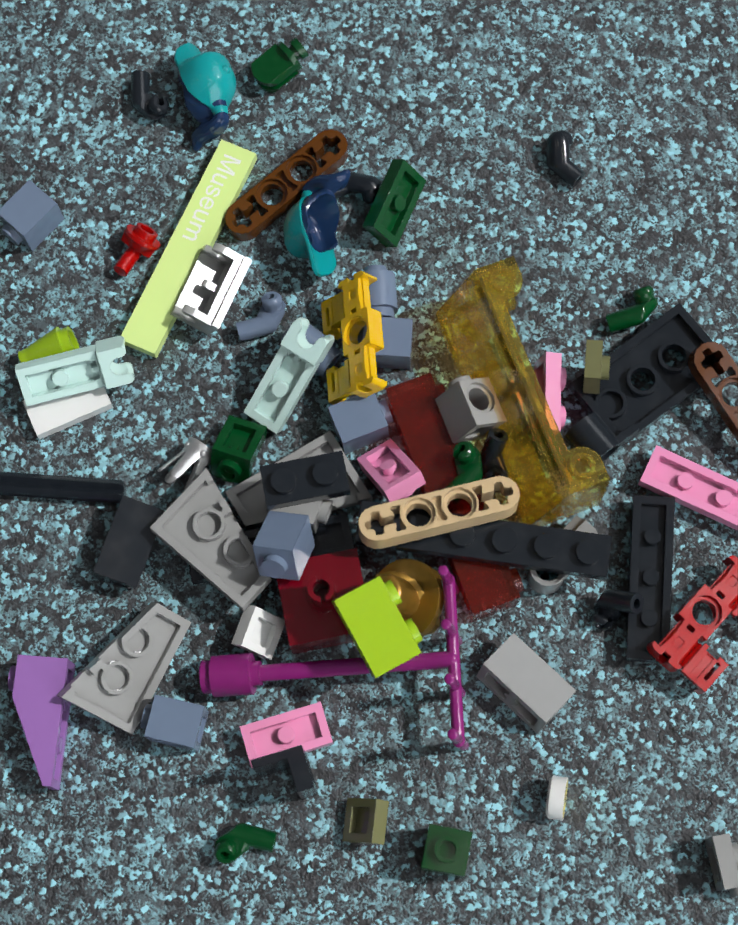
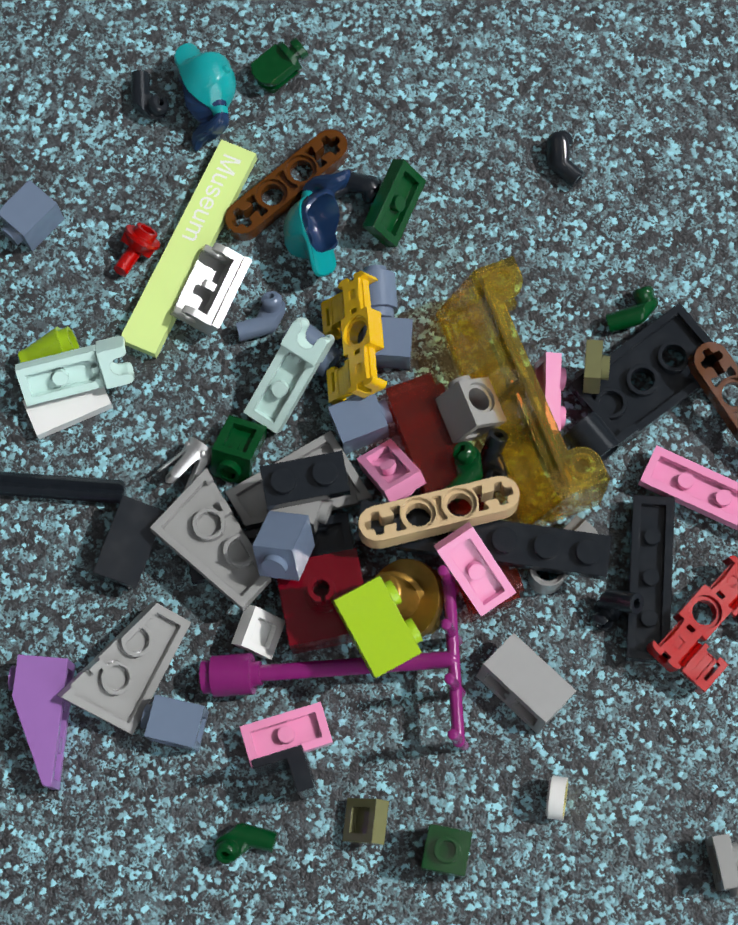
(475, 568): none -> bright pink plate

